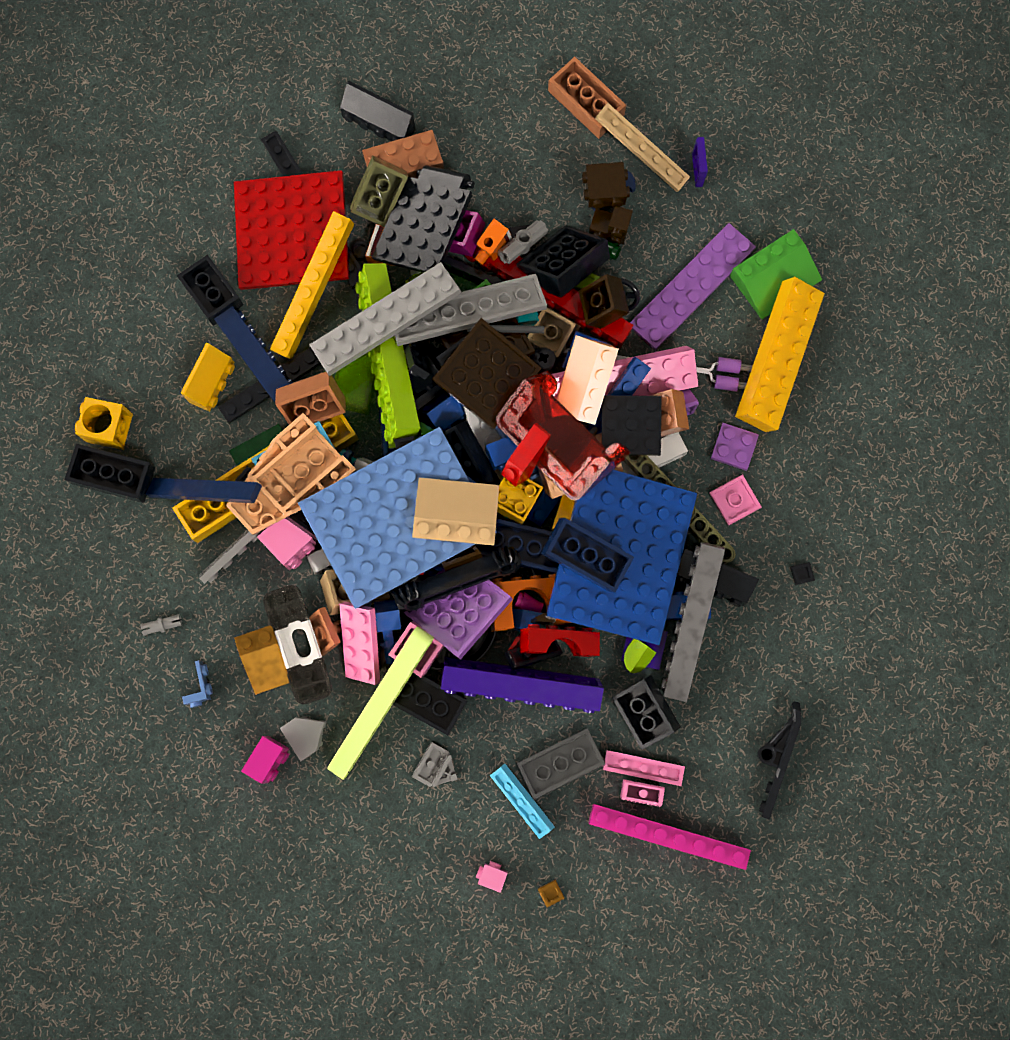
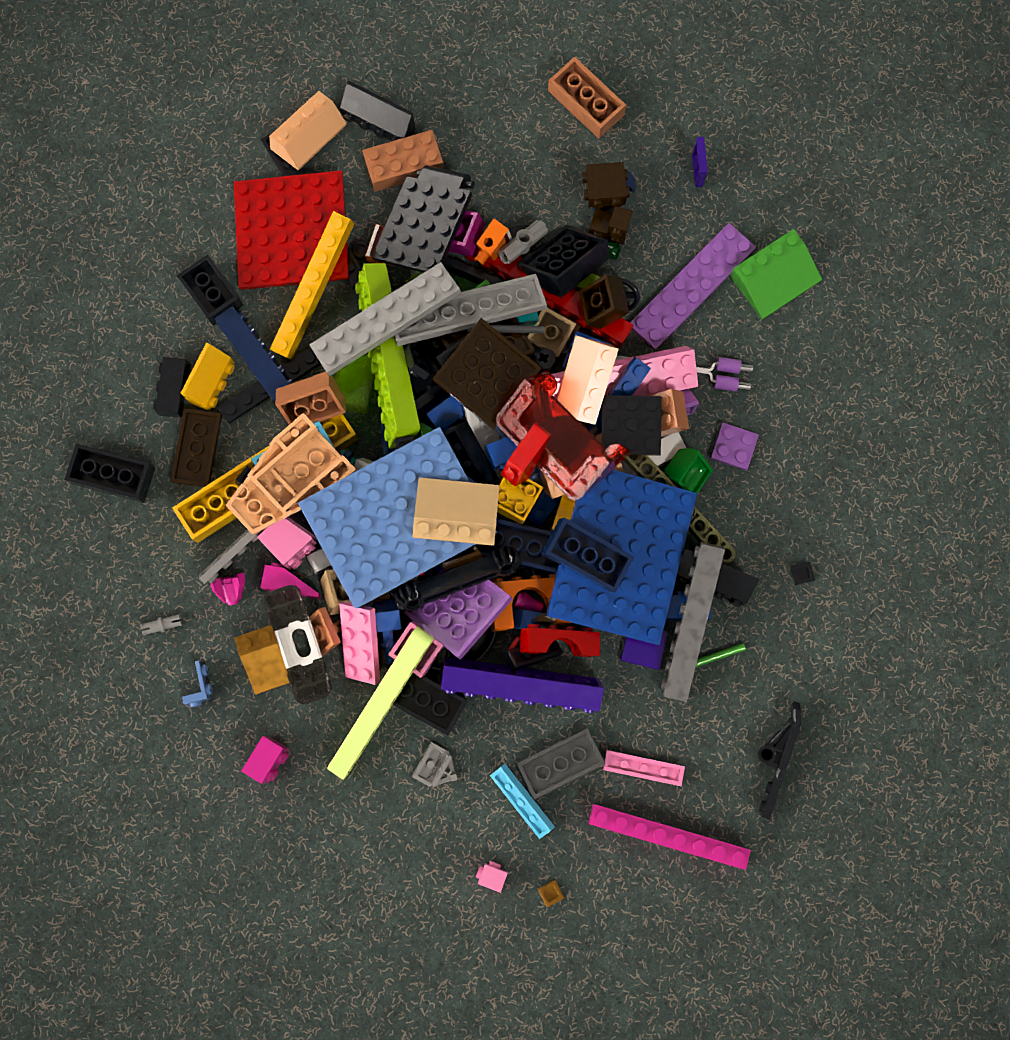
(115, 434): yellow brick -> none
(172, 380): none -> black brick
(196, 447): none -> dark brown plate
(204, 490): dark blue tile -> none
(229, 588): none -> dark pink brick
(254, 445): dark green tile -> none
(278, 577): none -> dark pink slope
(304, 735): light grey slope -> none
(307, 130): none -> light nougat slope
(378, 191): olive brick -> none
(637, 656): lime brick -> none
(642, 147): tan plate -> none
(642, 793): bright pink brick -> none
(646, 712): black brick -> none
(689, 469): none -> green brick
(720, 654): none -> bright green bar
(735, 500): bright pink tile -> none
(780, 355): yellow brick -> none

